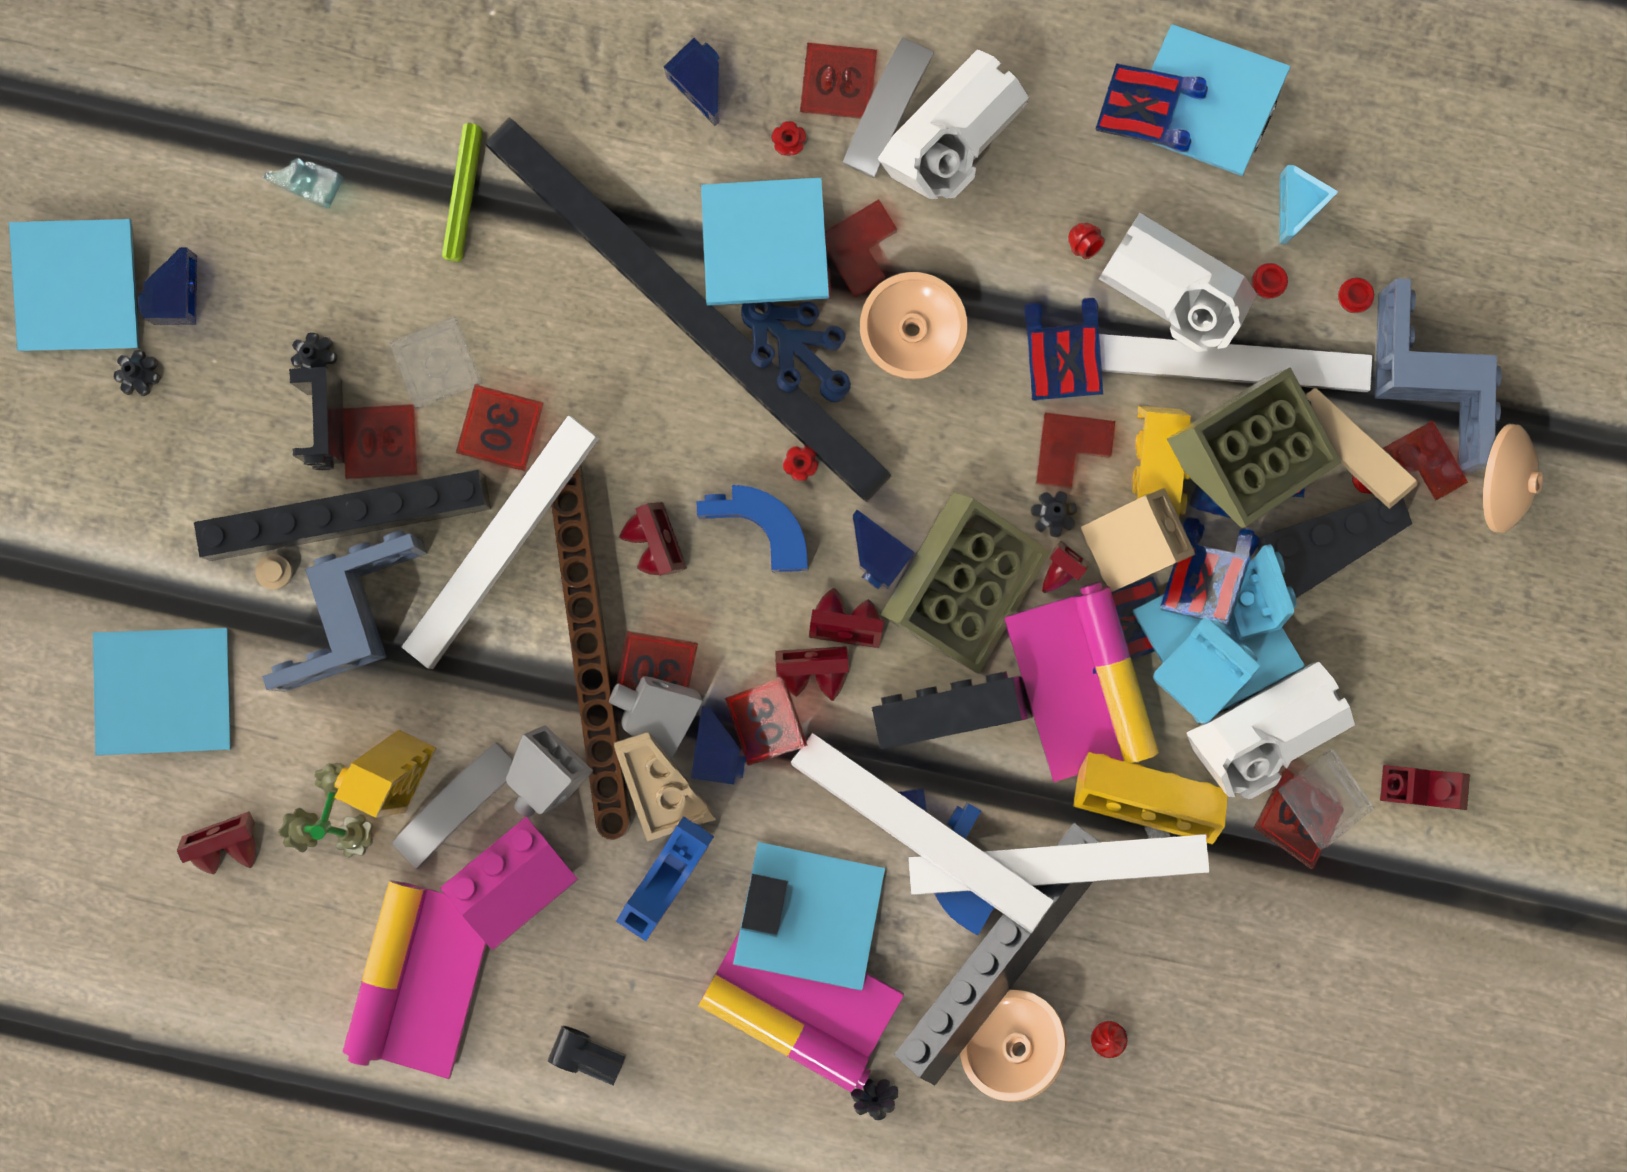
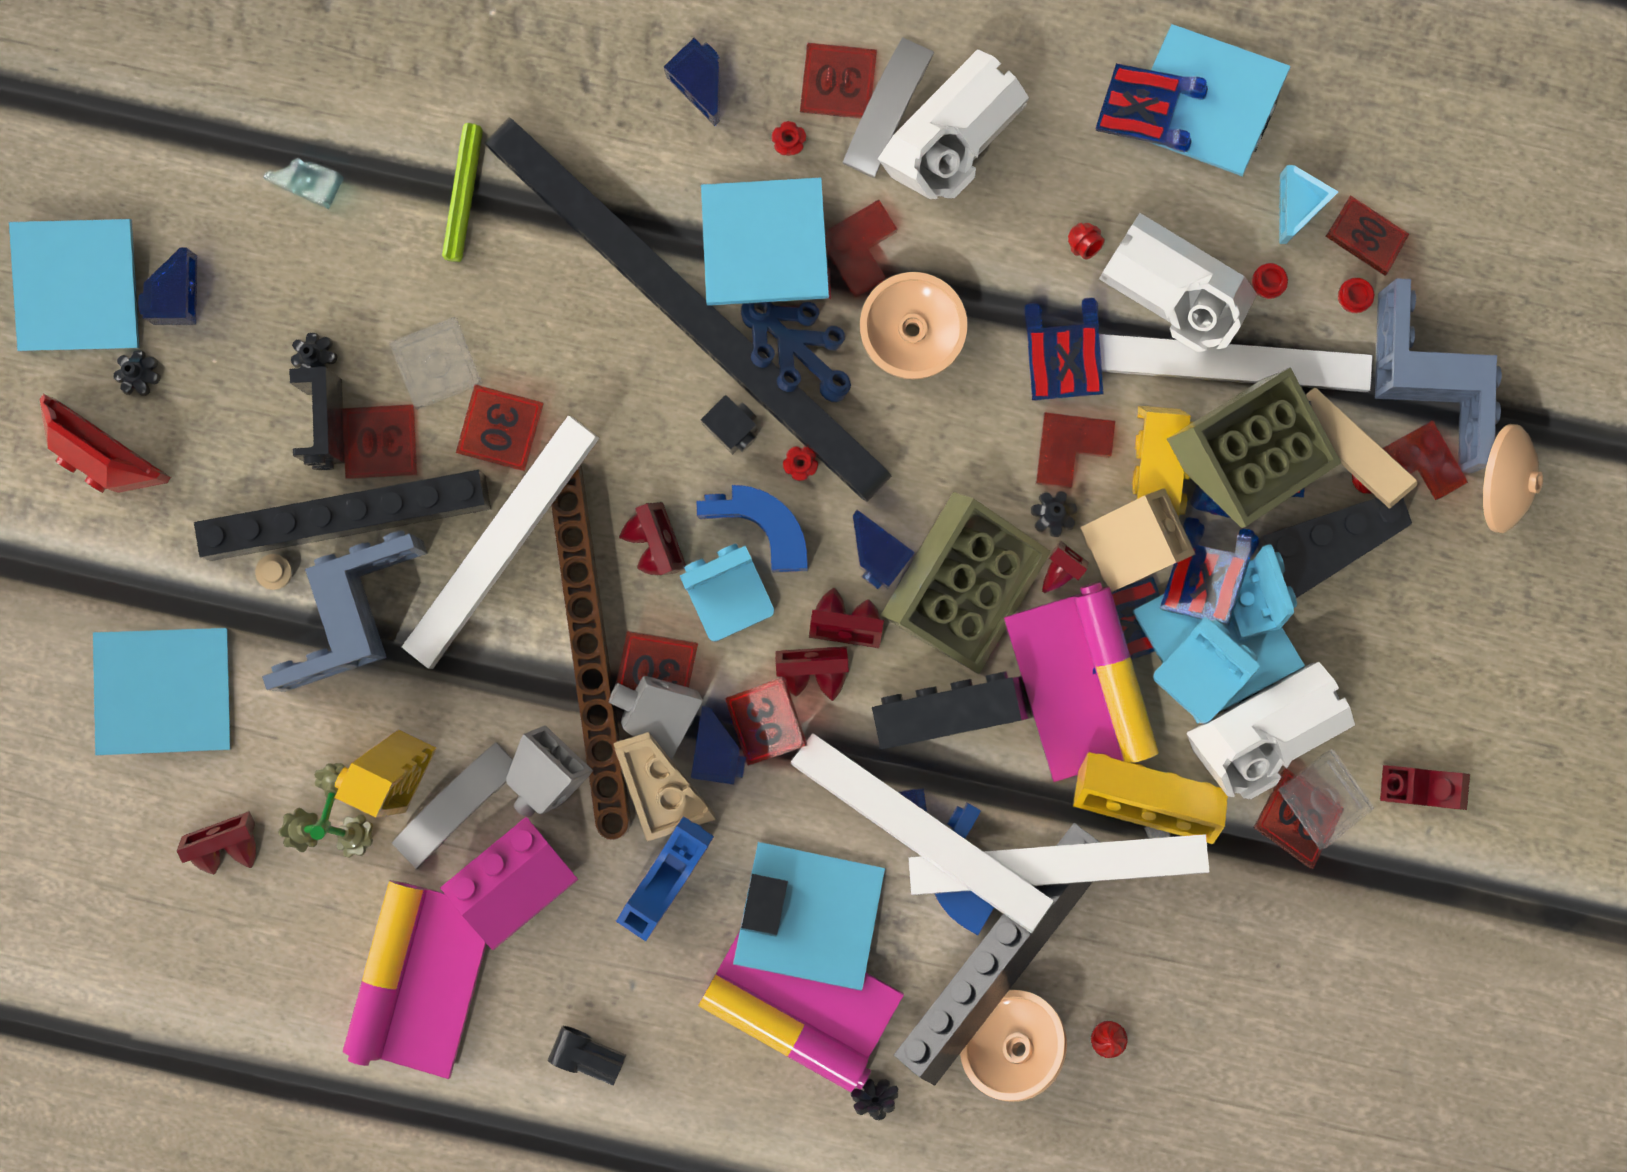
(94, 452): none -> red wedge
(727, 592): none -> medium azure bracket
(731, 424): none -> black brick
(1367, 235): none -> clear red piece

